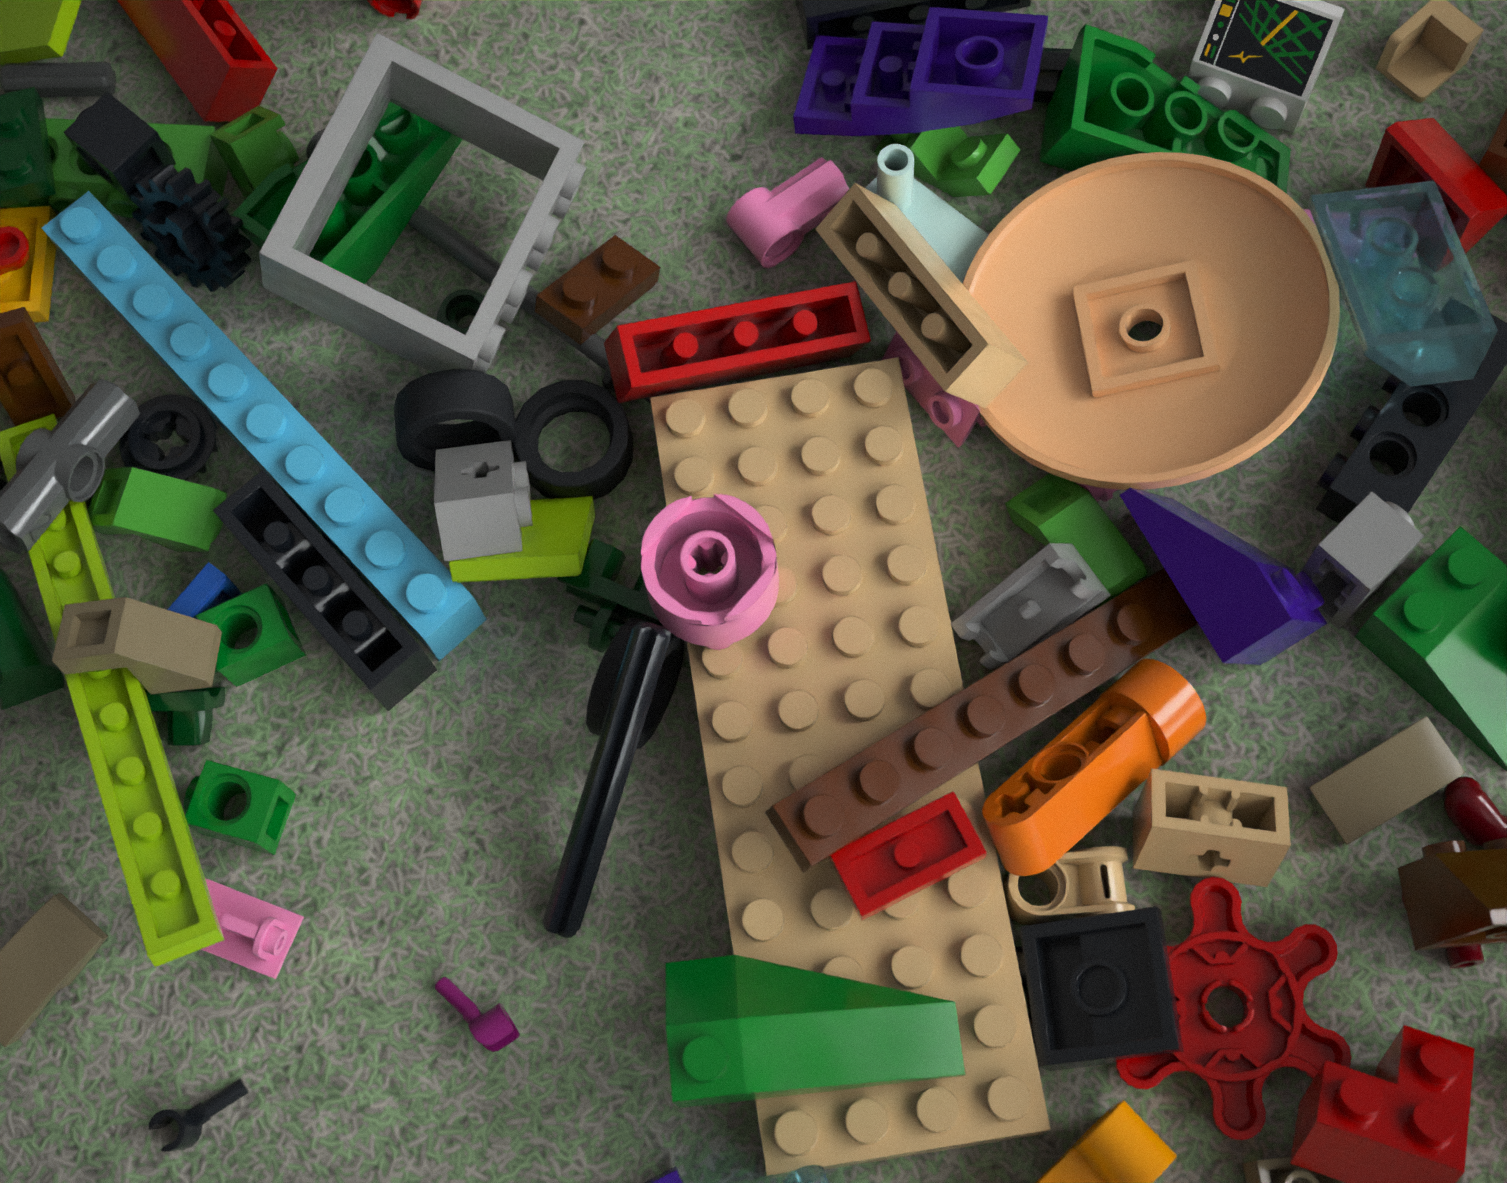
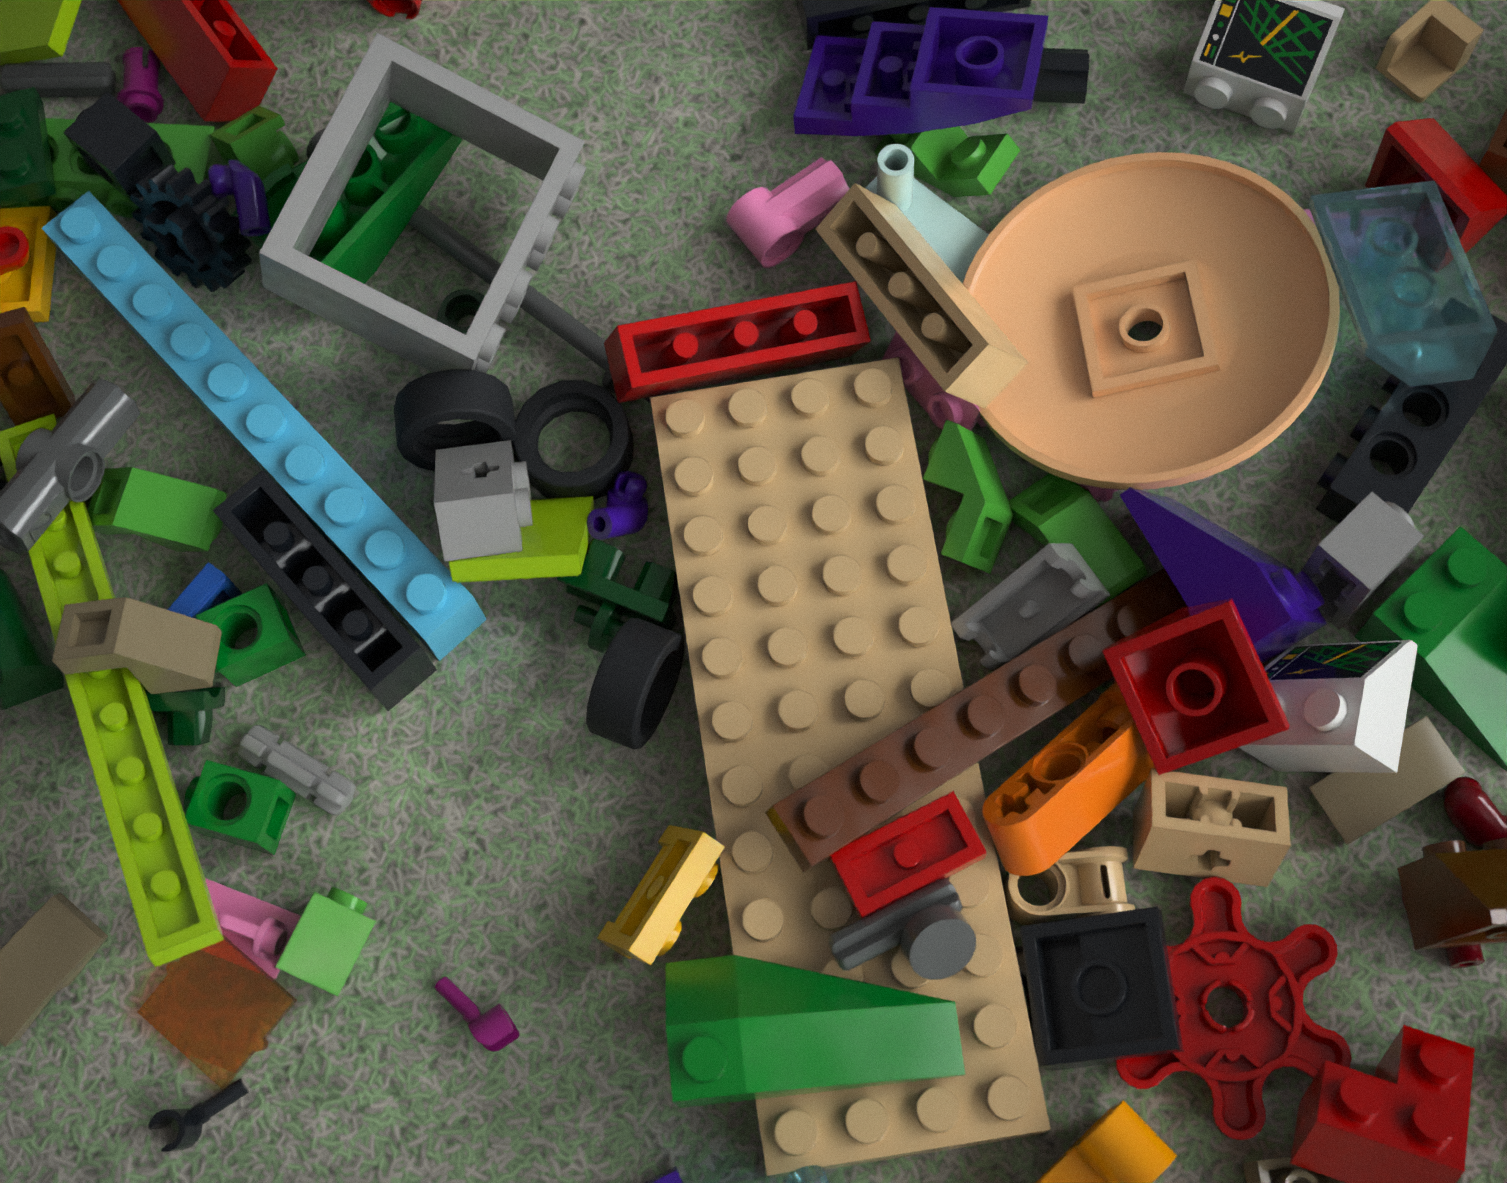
(141, 84): none -> magenta pin
(157, 421): black gear -> none
(217, 1009): none -> clear orange piece
(248, 193): none -> dark purple arm
(296, 769): none -> light grey axle
(327, 940): none -> bright green brick
(597, 289): reddish brown plate -> none
(606, 778): black axle -> none
(625, 508): none -> dark purple arm
(652, 914): none -> yellow plate
(710, 534): bright pink brick -> none
(884, 927): none -> dark grey axle
(938, 942): none -> dark grey tile
(965, 467): none -> bright green slope
(1124, 104): green wedge -> none
(1195, 685): none -> red slope
(1341, 707): none -> white slope

